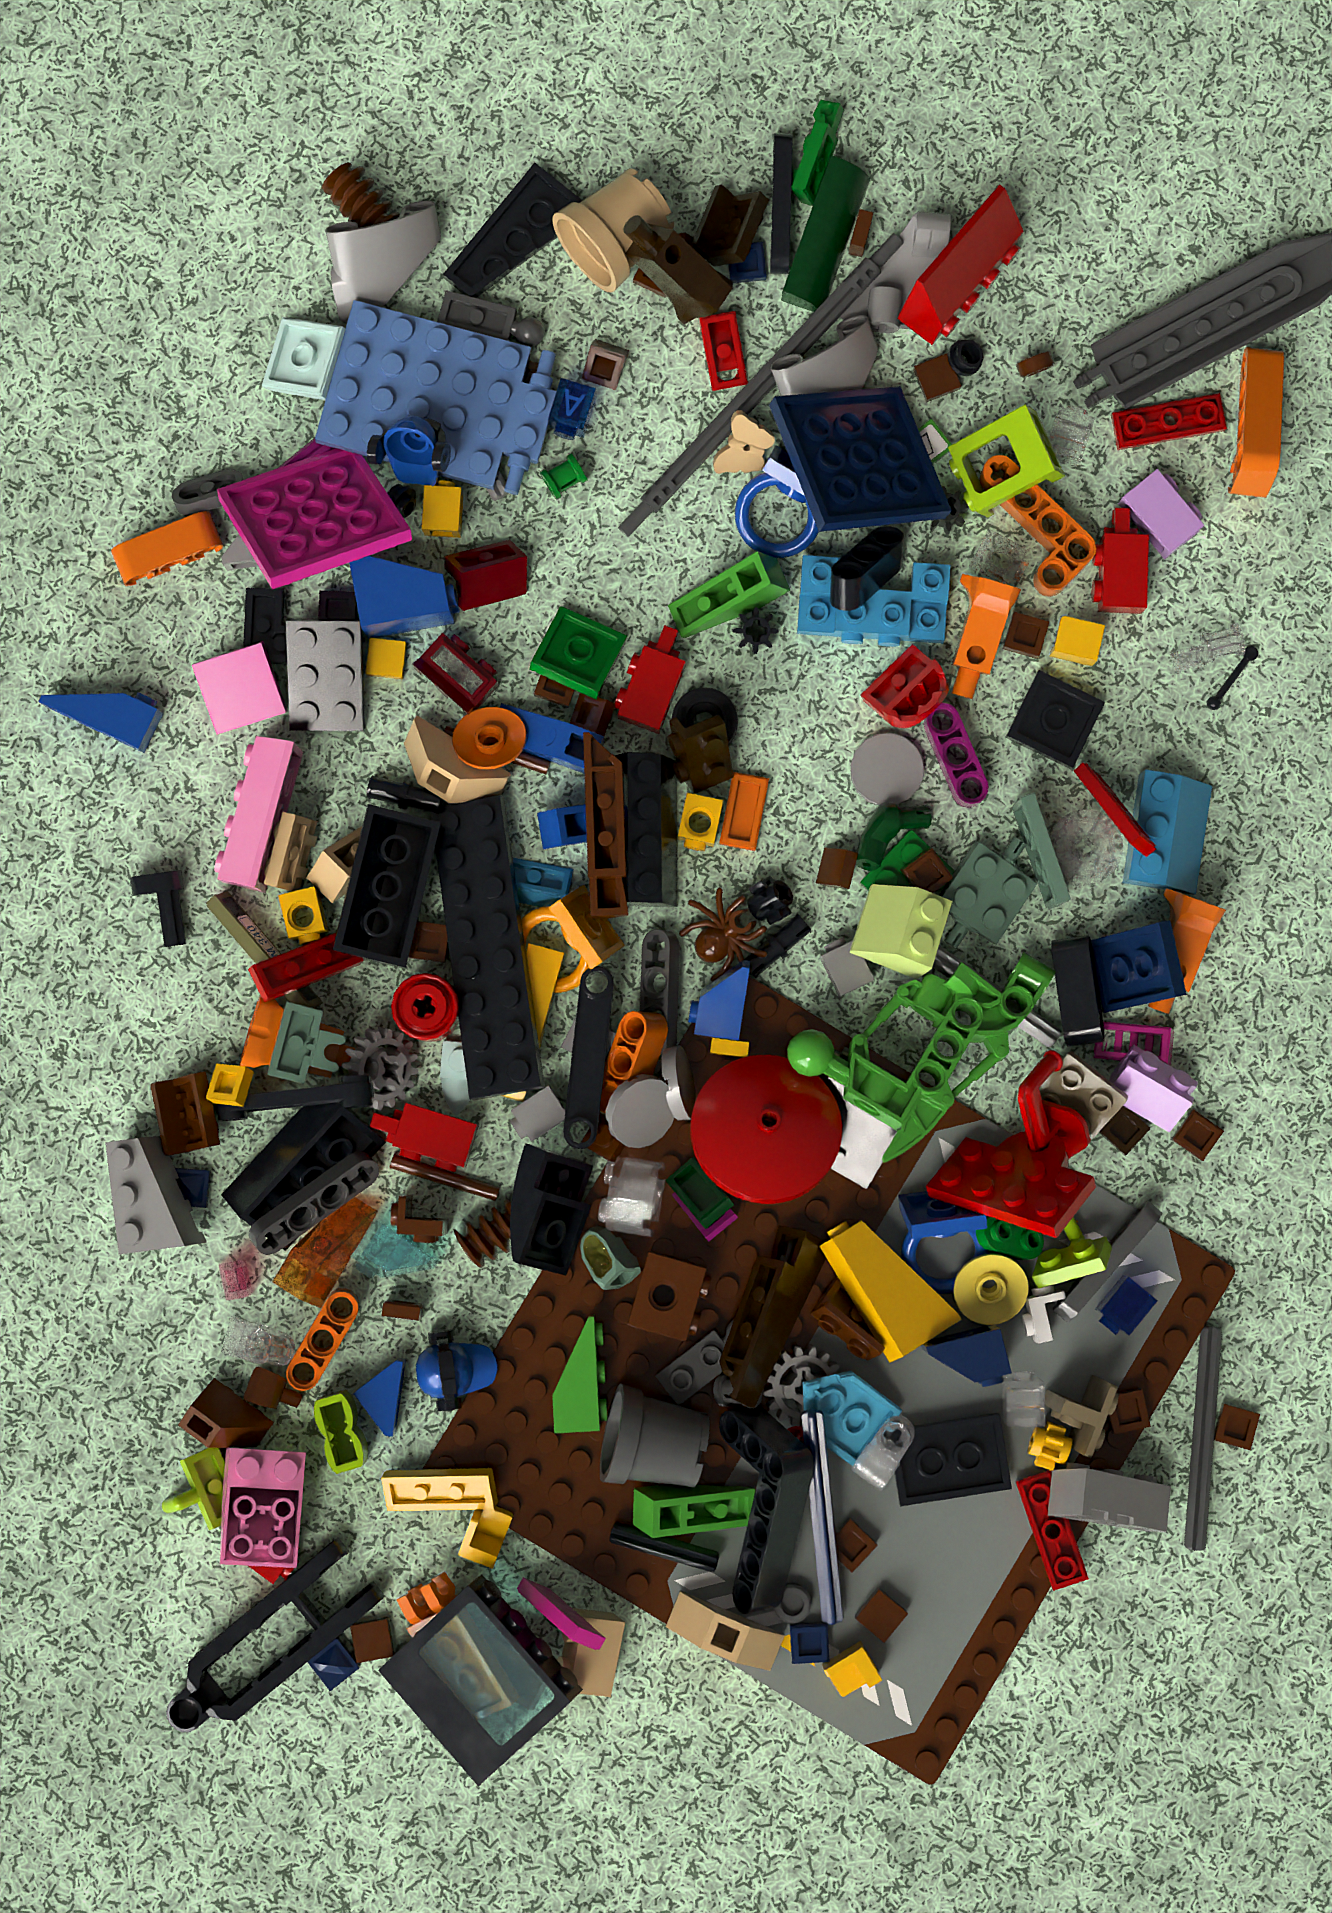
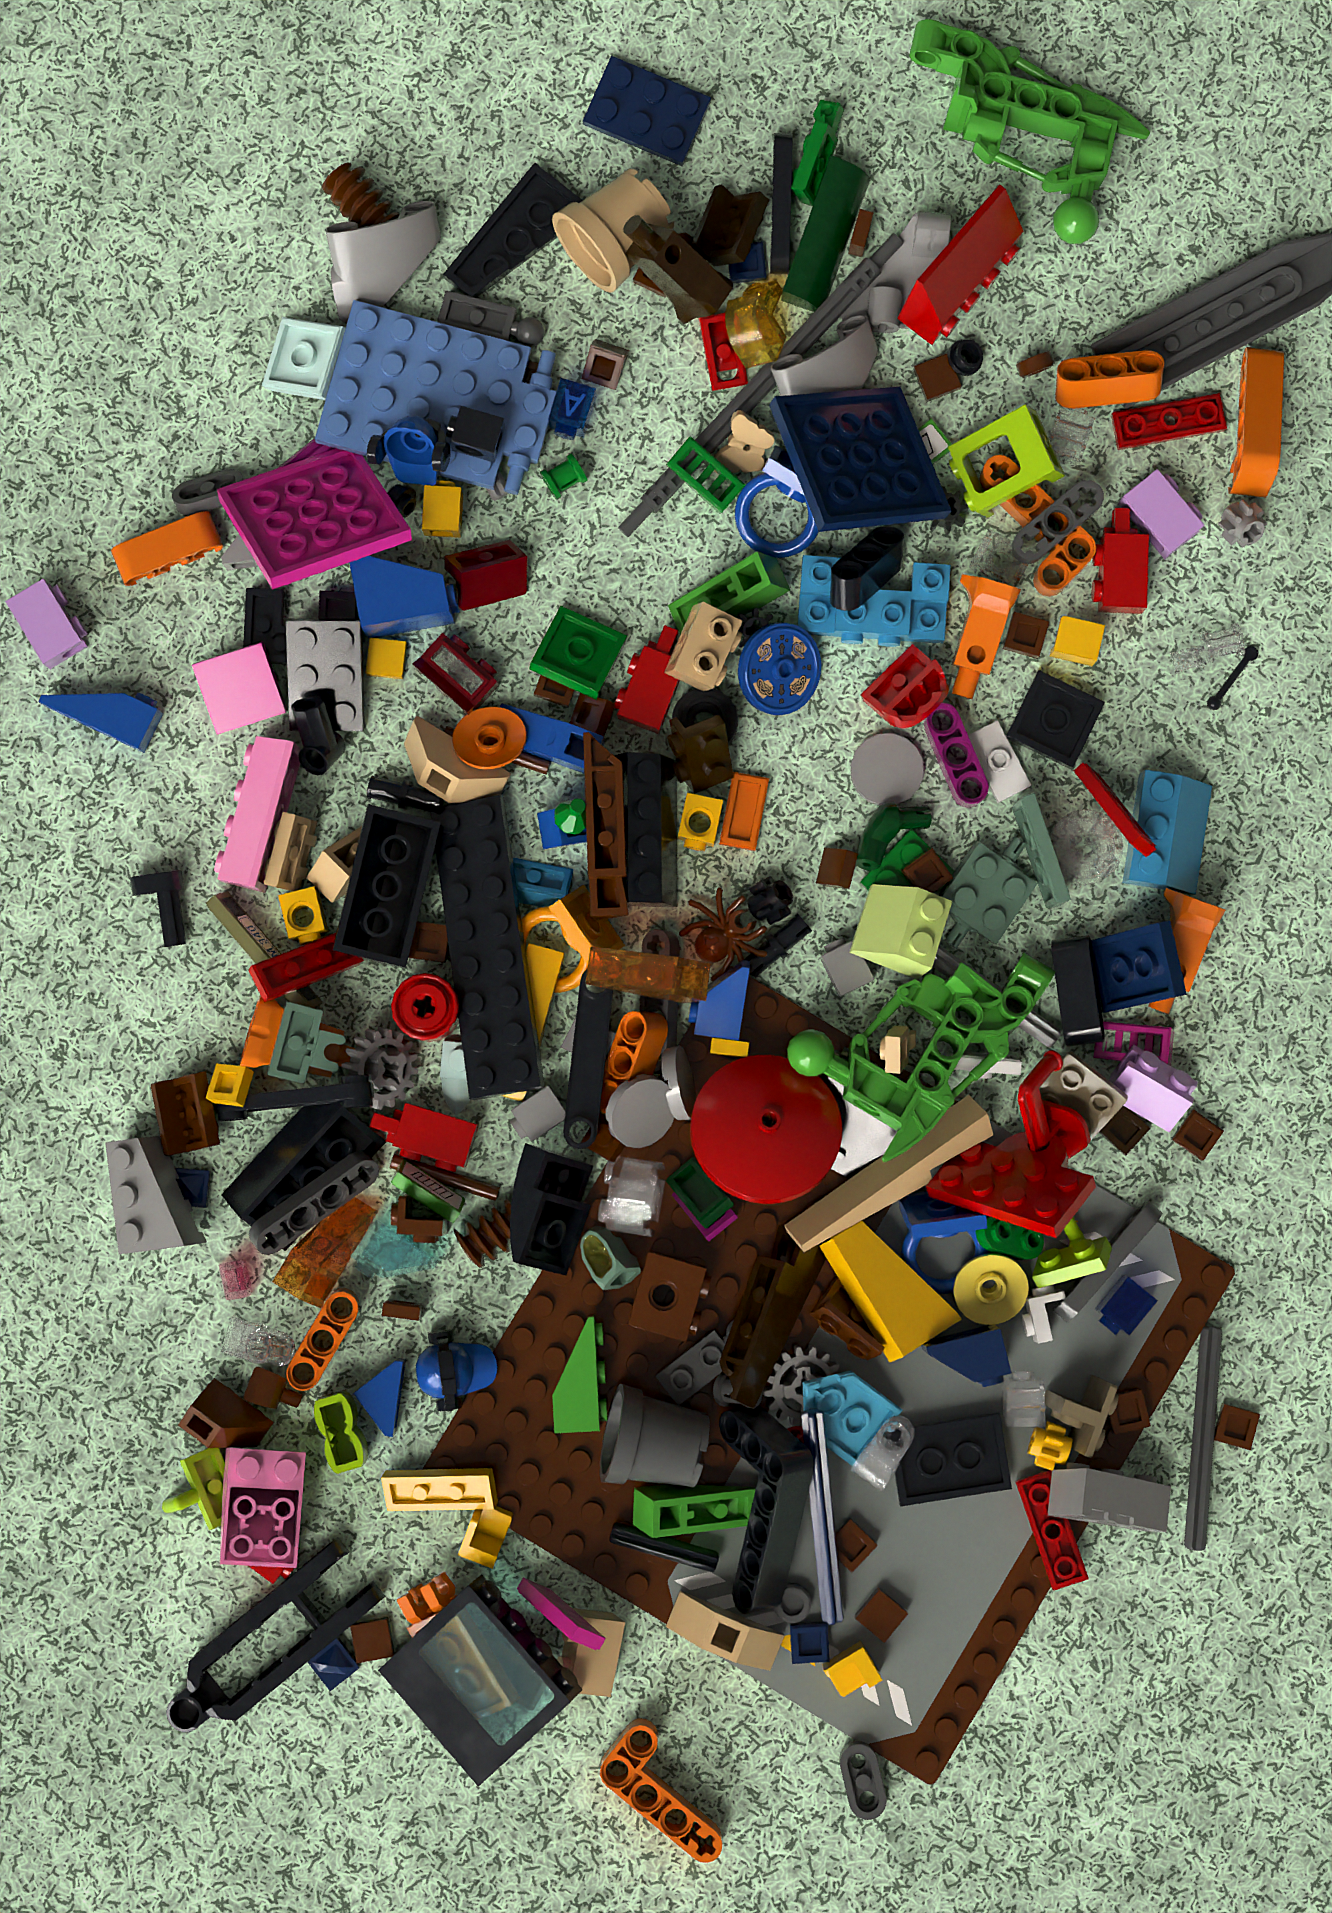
(47, 623): none -> lavender brick
(320, 742): none -> black piece
(428, 1191): none -> bright green tile
(476, 433): none -> black brick
(571, 816): none -> green rock
(646, 111): none -> dark blue plate
(648, 974): none -> clear orange slope
(666, 1798): none -> orange beam
(704, 647): none -> tan brick
(729, 494): none -> green slope
(752, 325): none -> clear yellow brick
(779, 668): none -> blue shield
(862, 1779): none -> dark grey plate
(889, 1181): none -> tan slope
(896, 1048): none -> tan plate
(969, 1060): none -> white plate
(999, 762): none -> white plate
(1071, 497): none -> dark grey beam
(1087, 124): none -> bright green piece
(1109, 379): none -> orange beam
(1242, 523): none -> light grey gear

